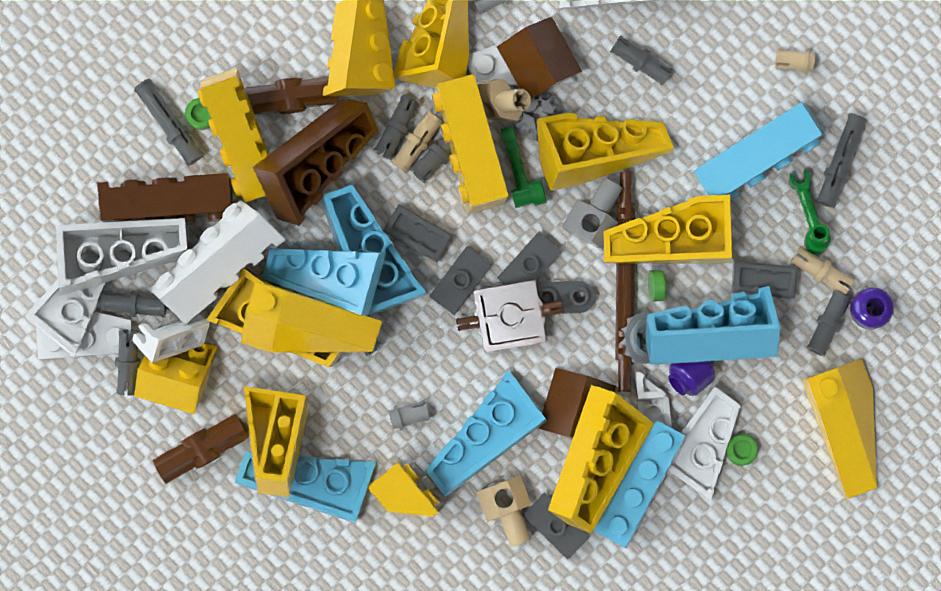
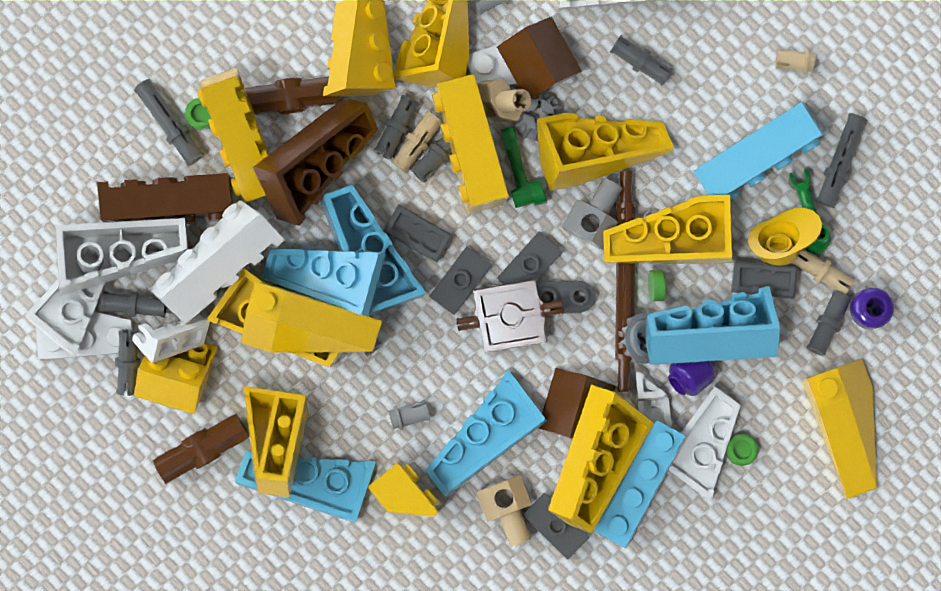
(784, 236): none -> yellow piece

